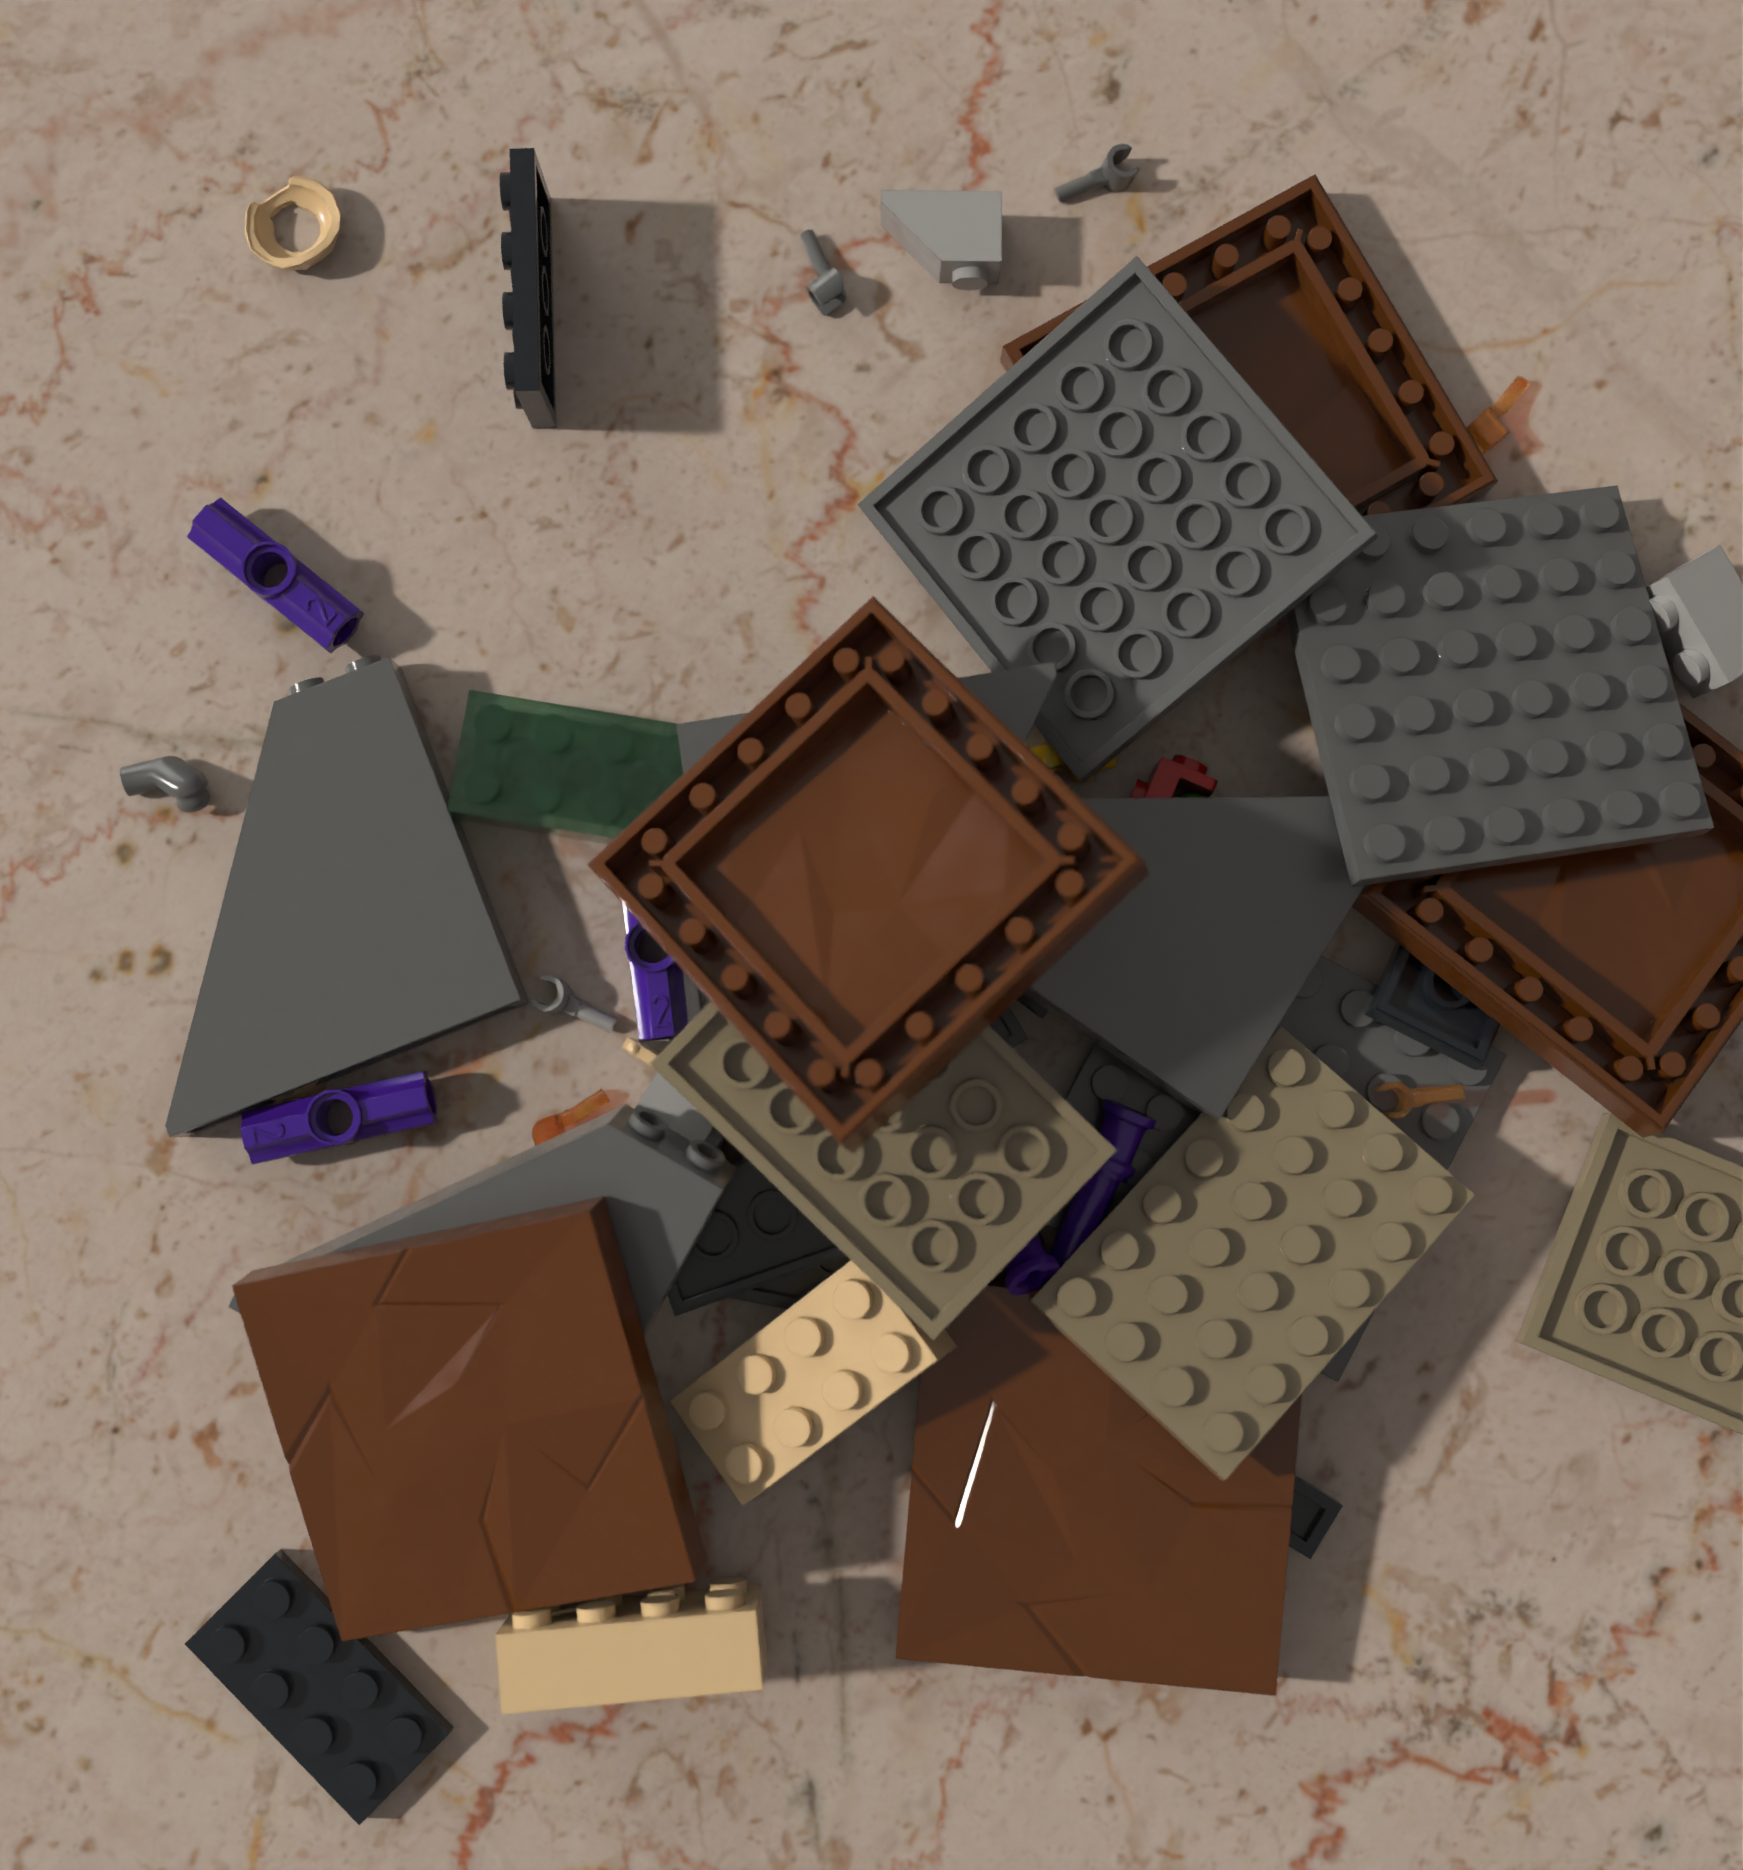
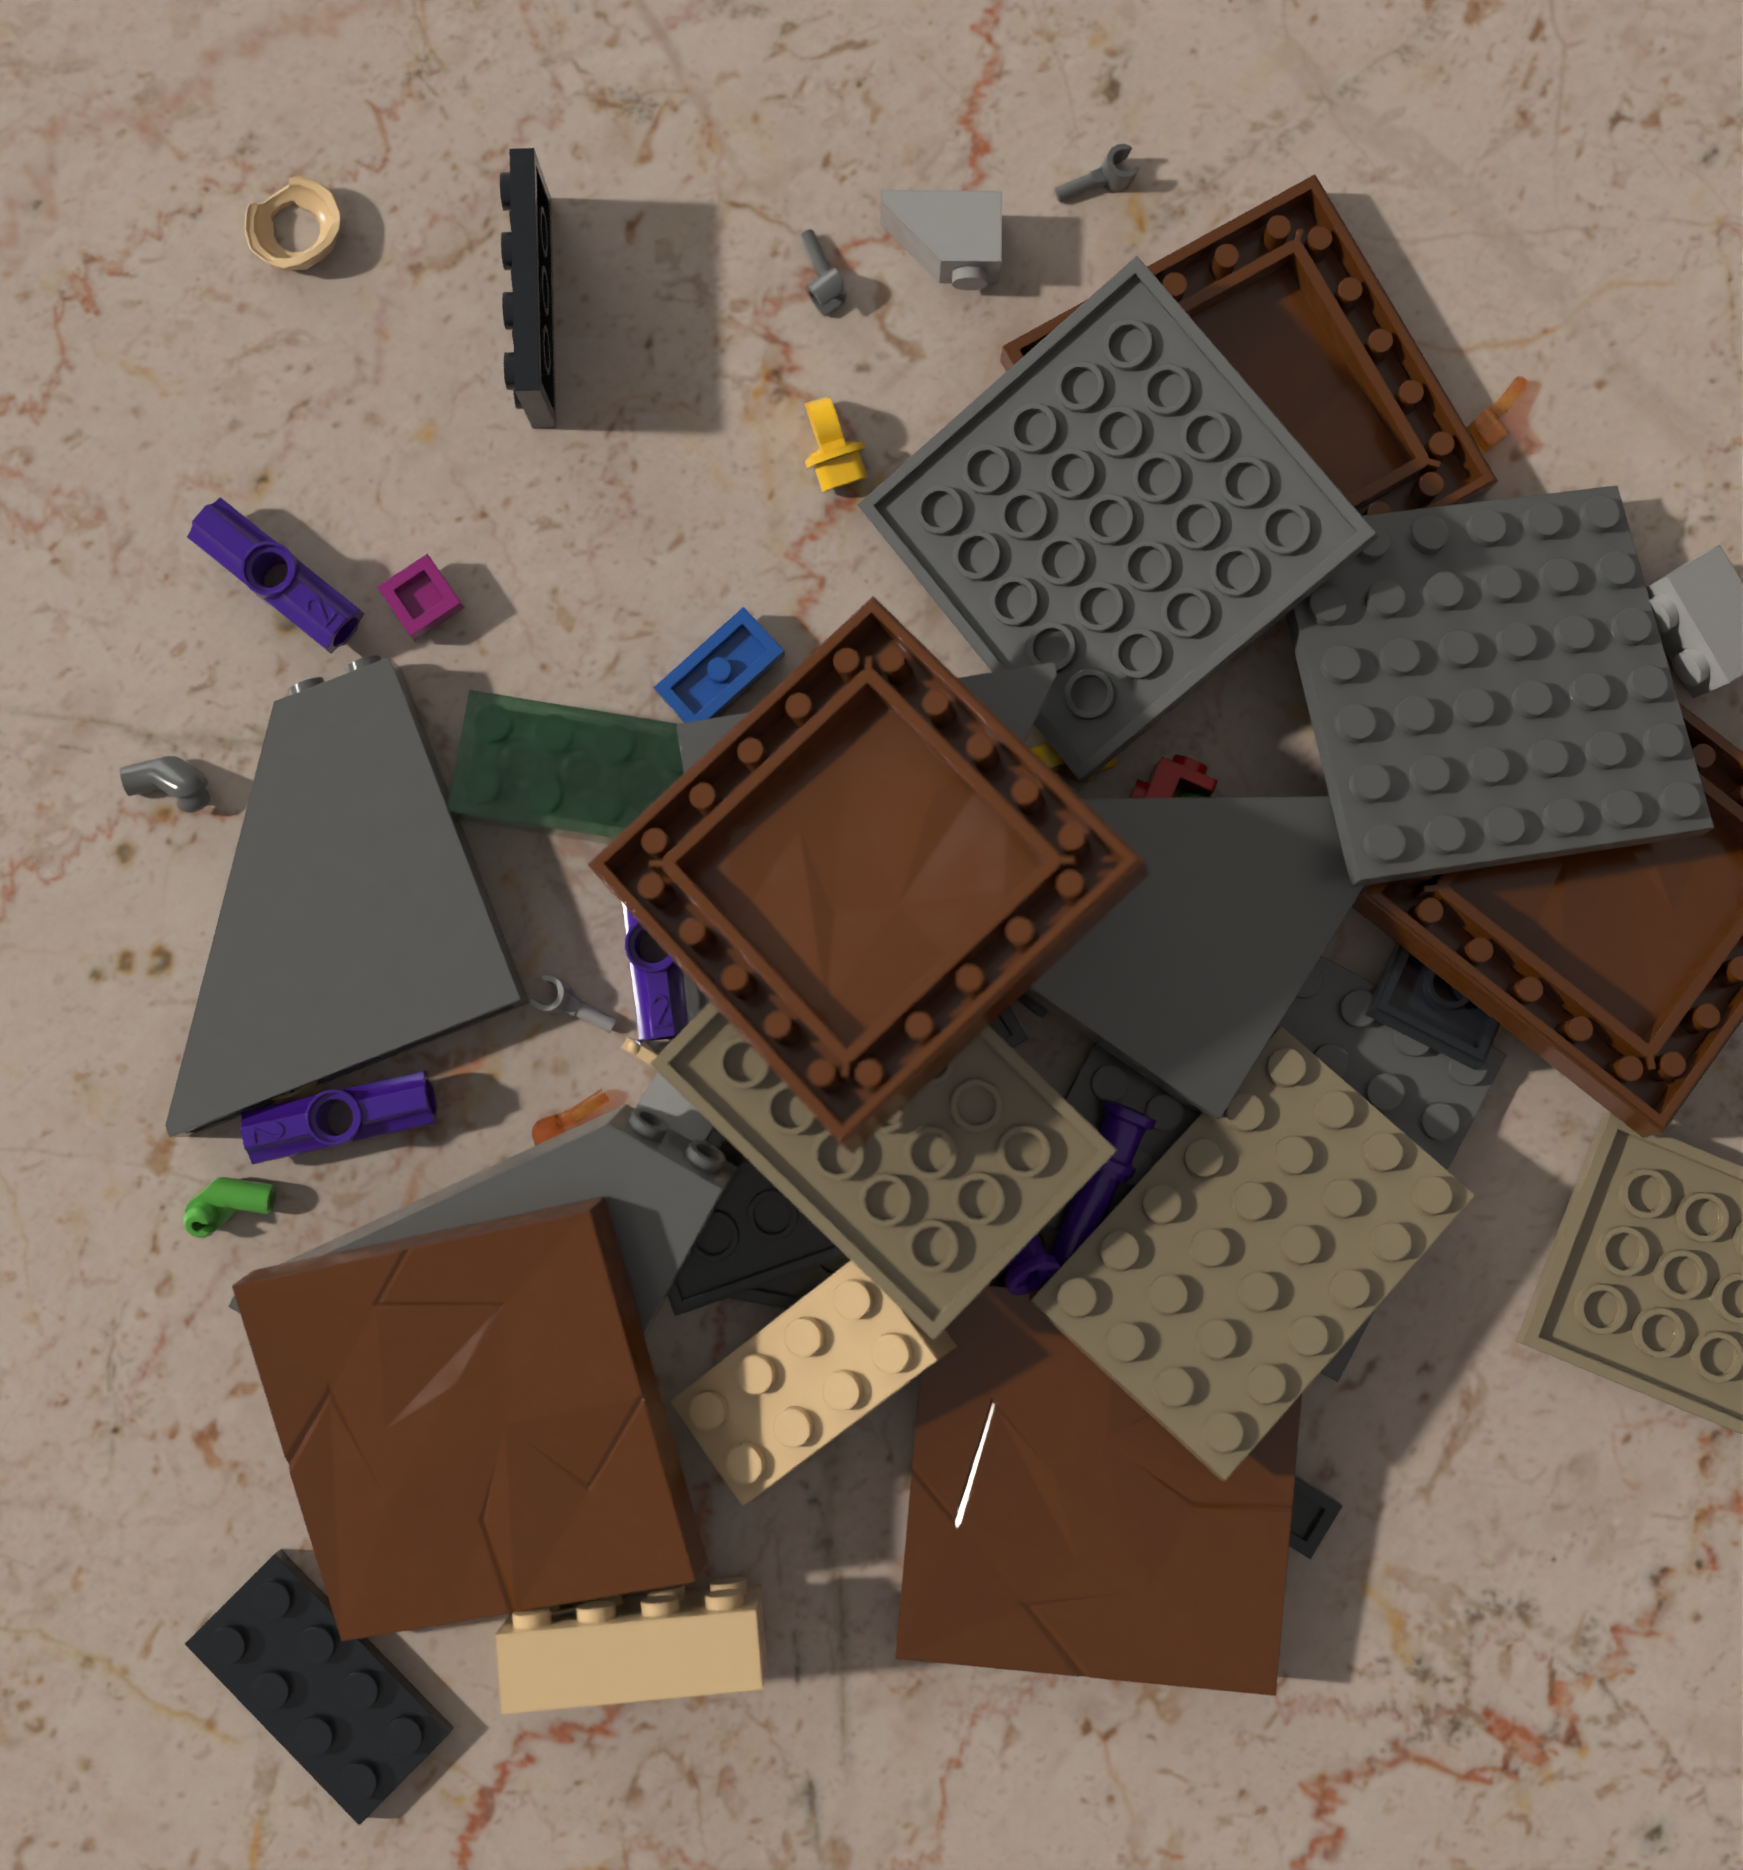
(222, 1200): none -> bright green arm
(420, 597): none -> magenta plate
(720, 669): none -> blue plate
(837, 460): none -> yellow piece
(1418, 1097): clear orange hand -> none

